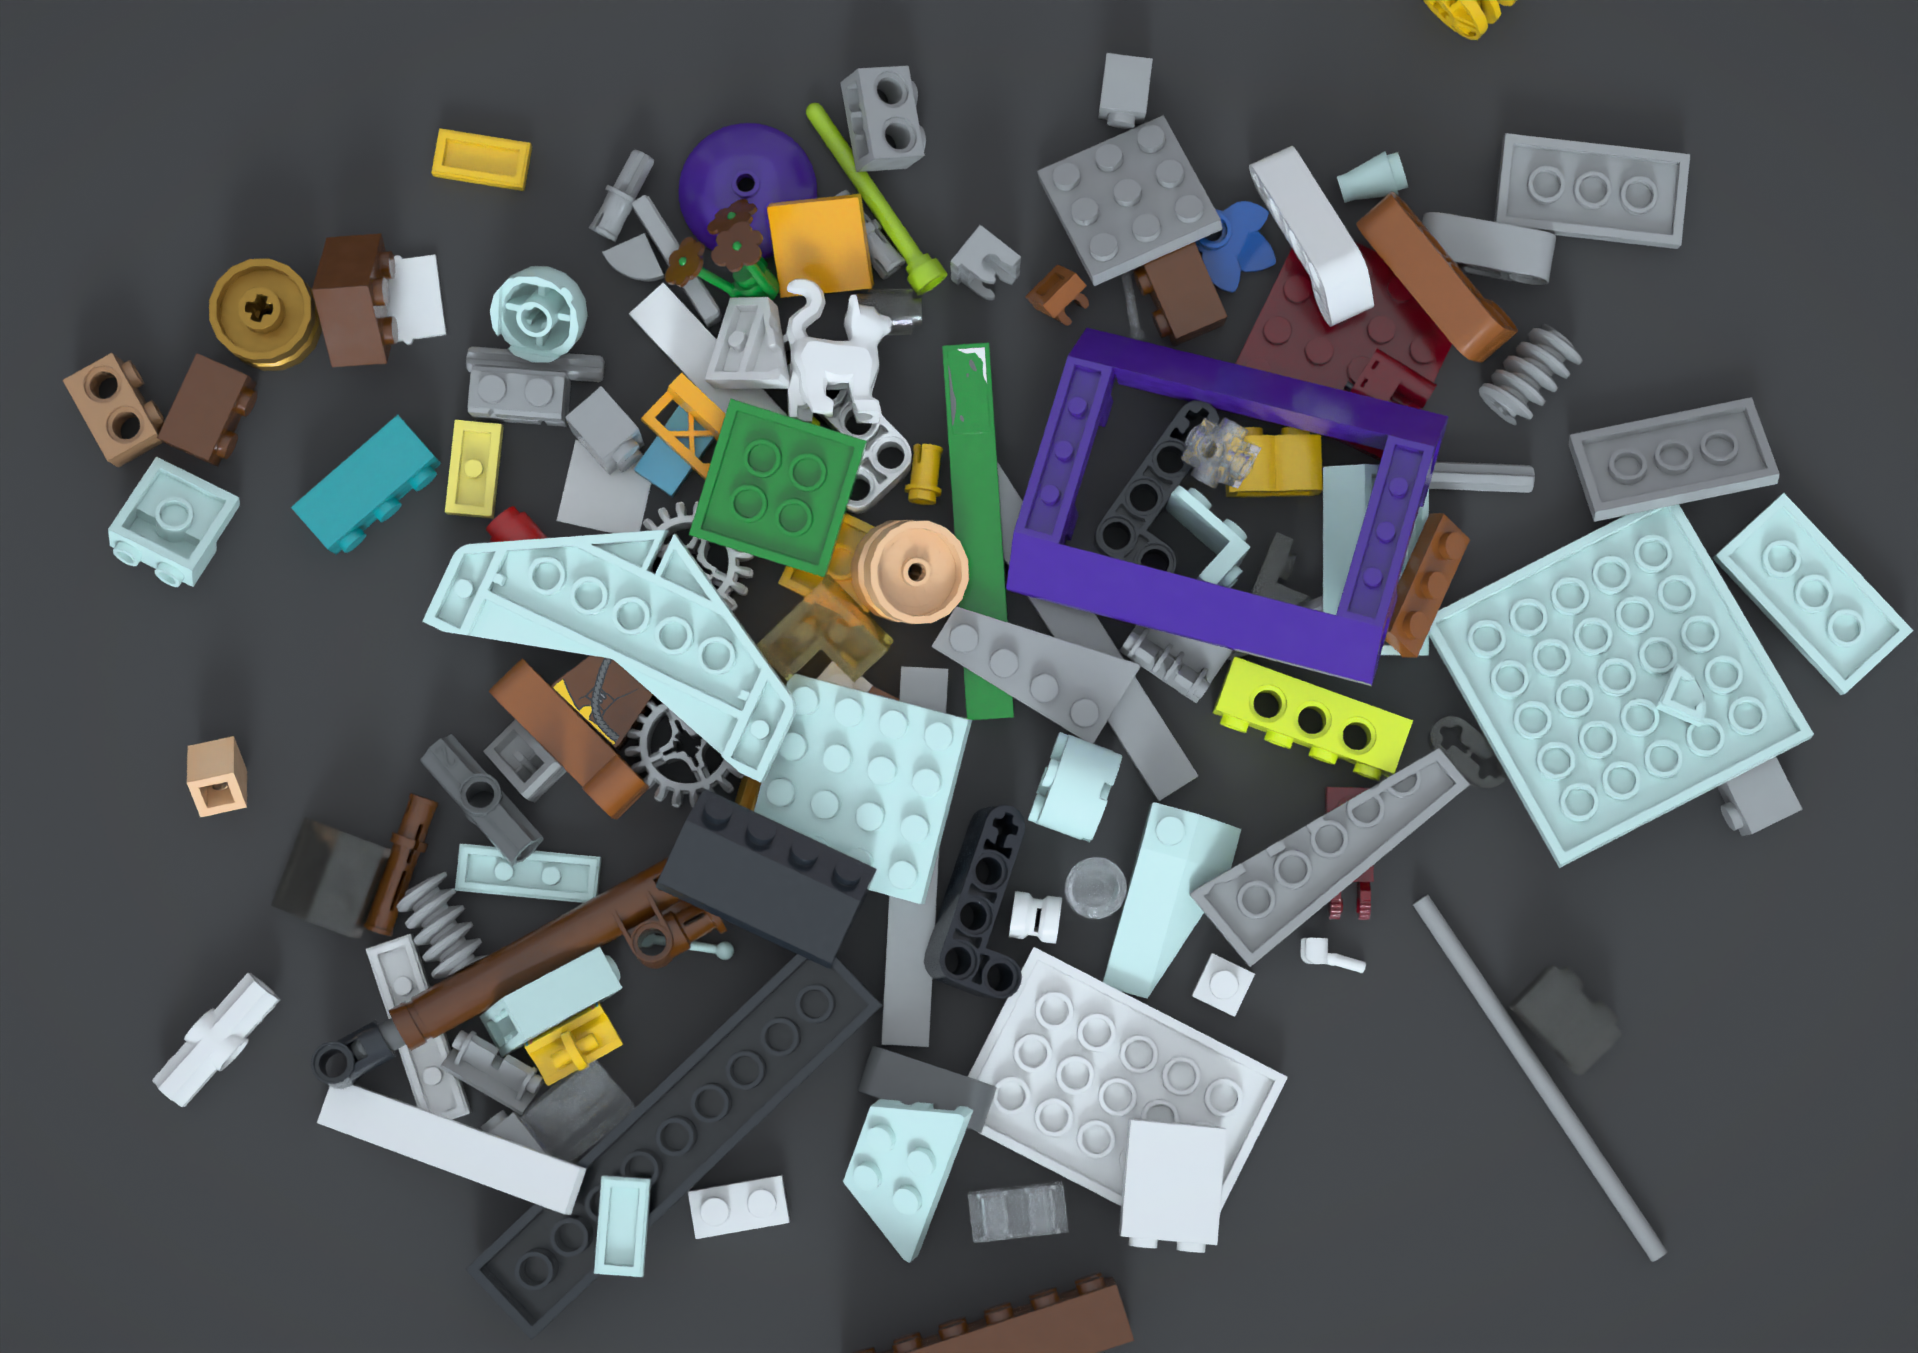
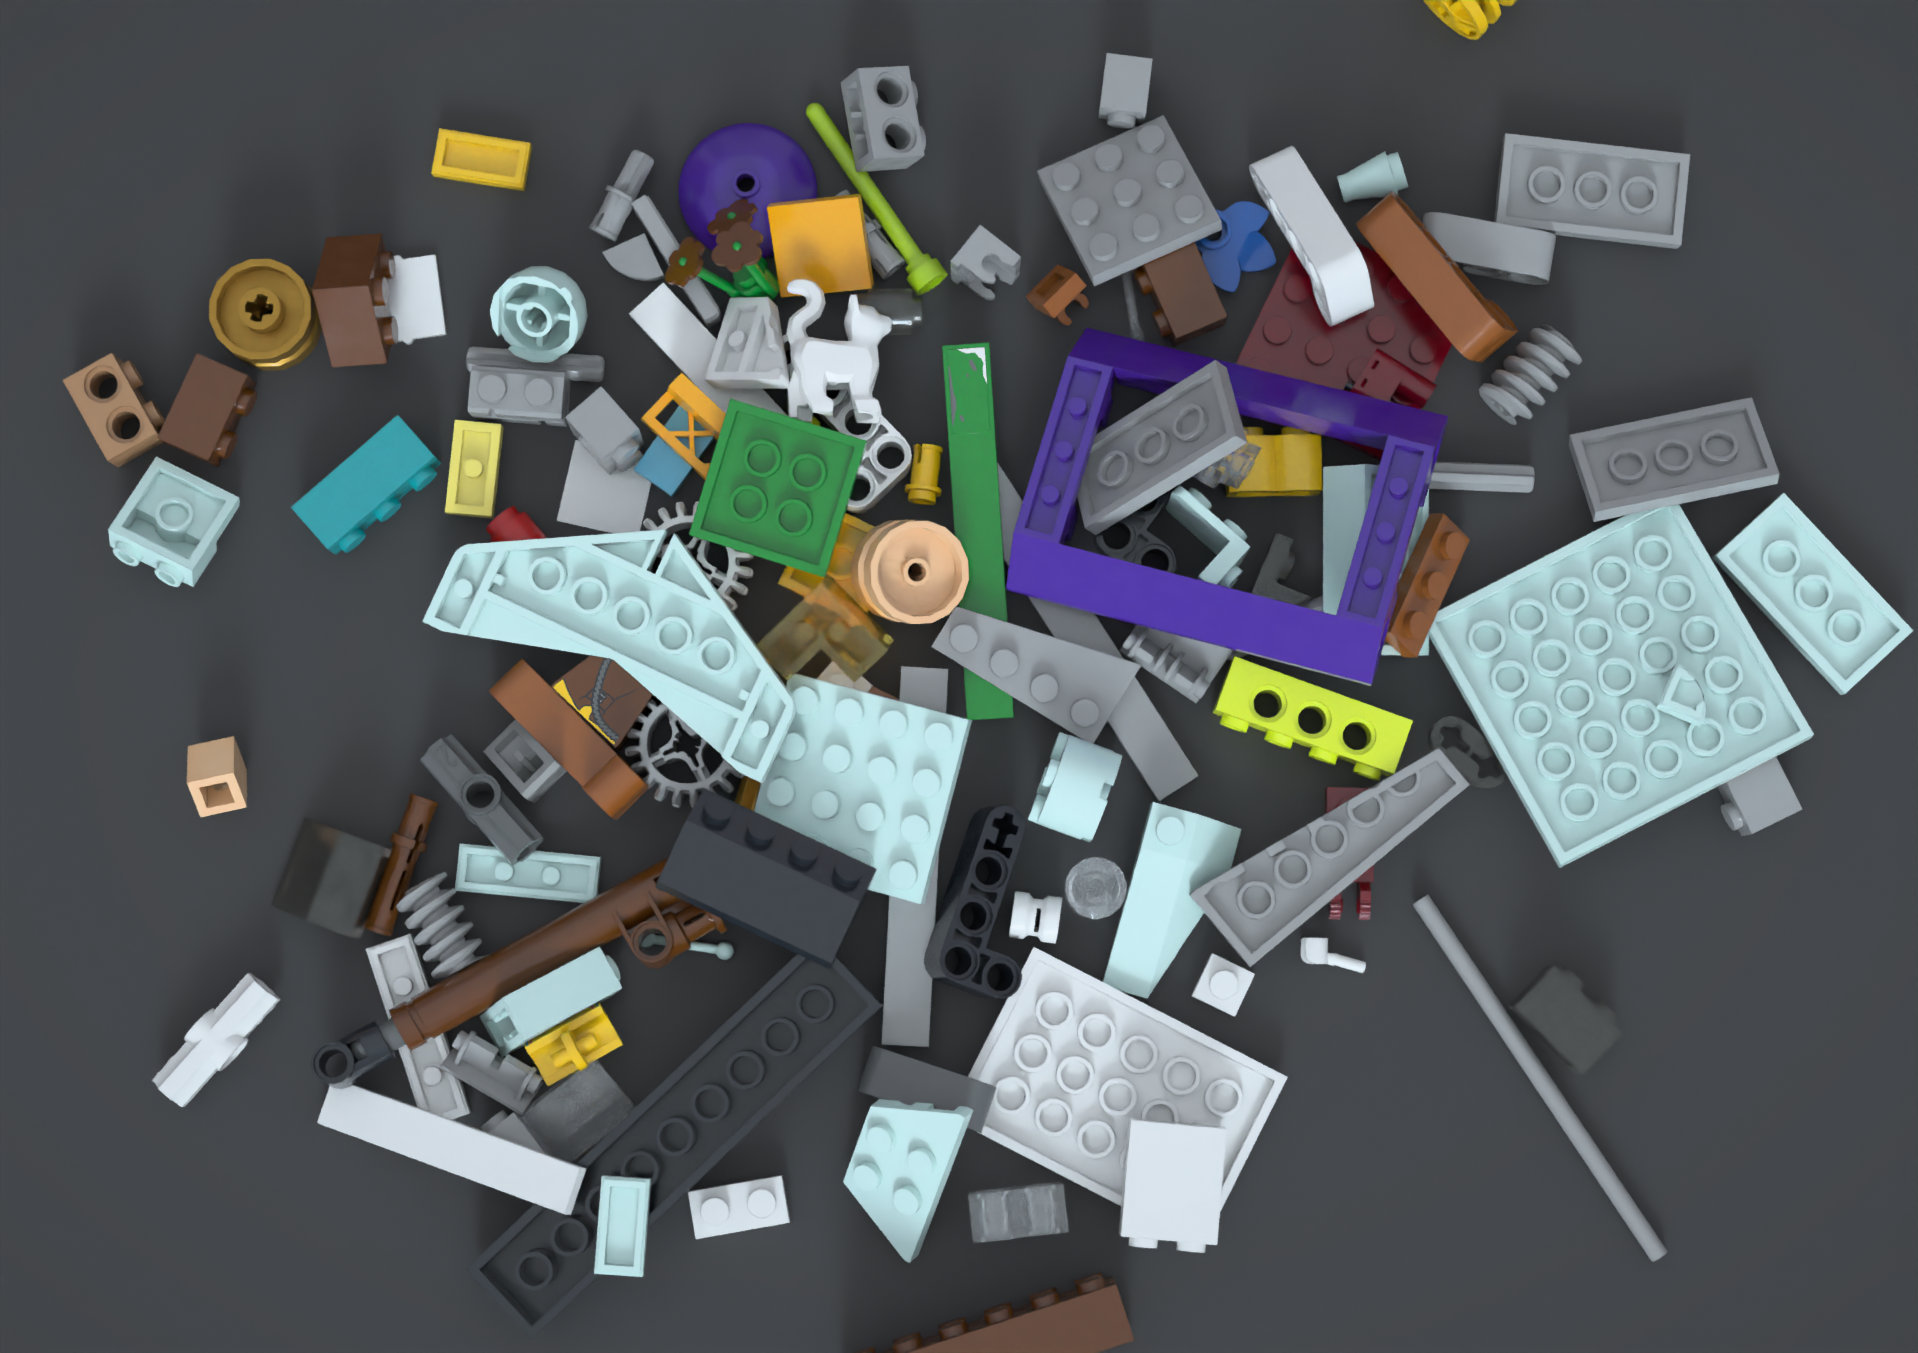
(1160, 447): none -> light grey plate

